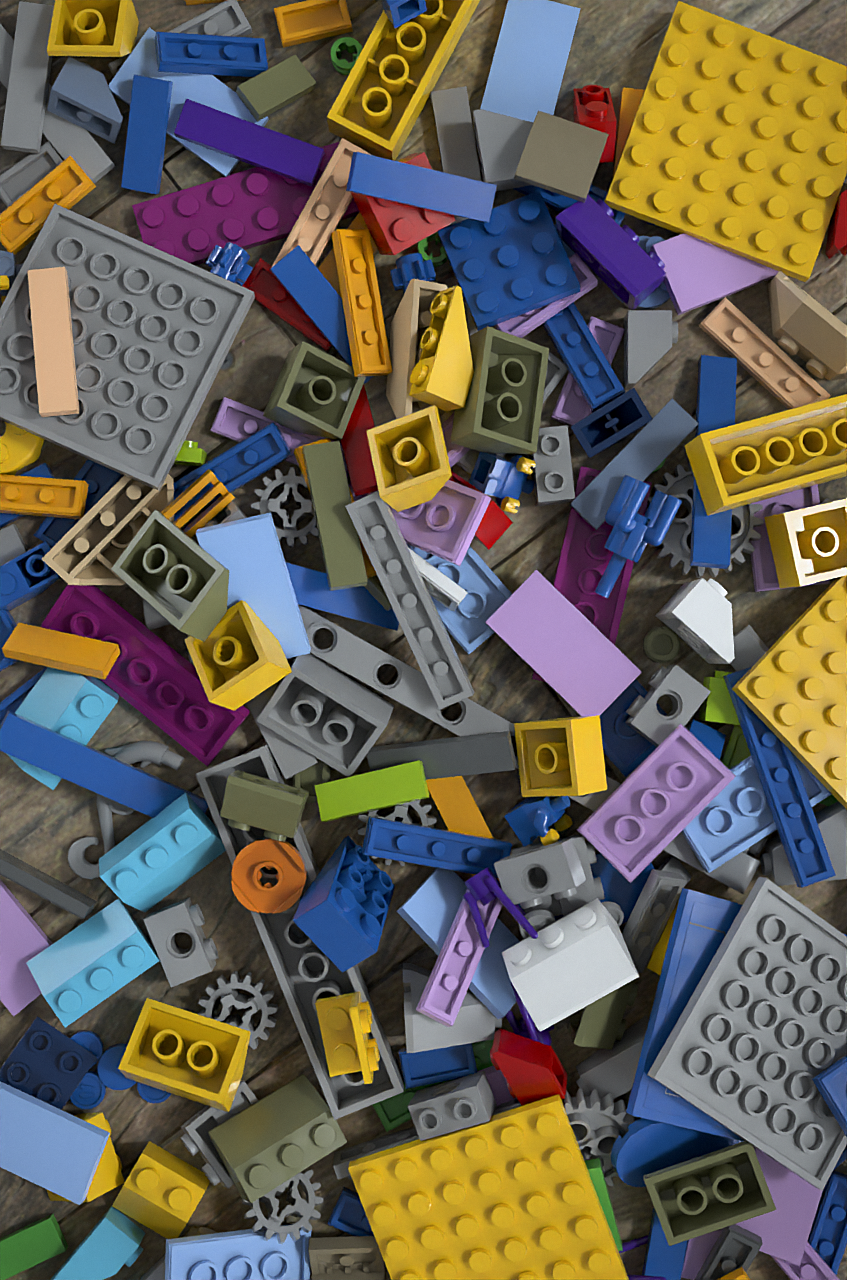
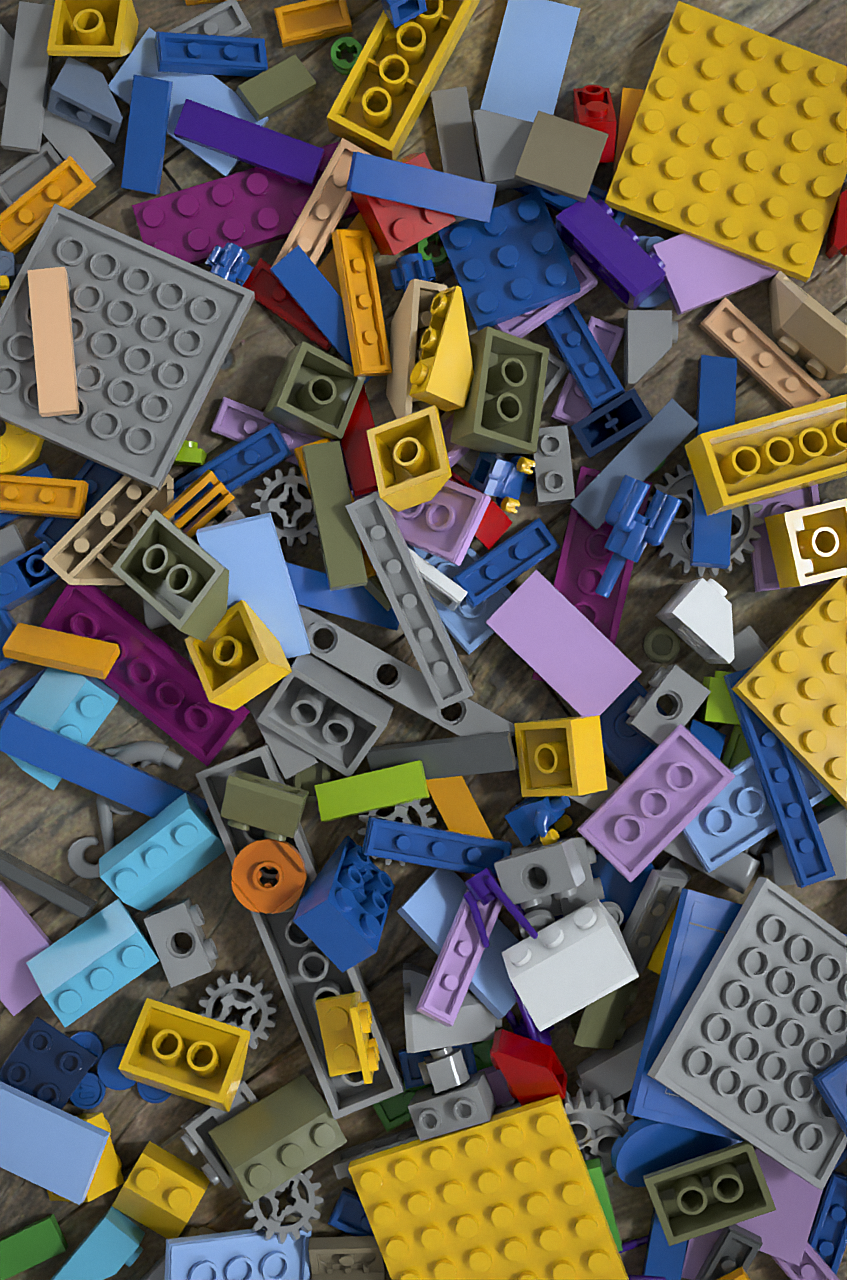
(444, 1068): none -> light grey plate
(506, 562): none -> blue tile

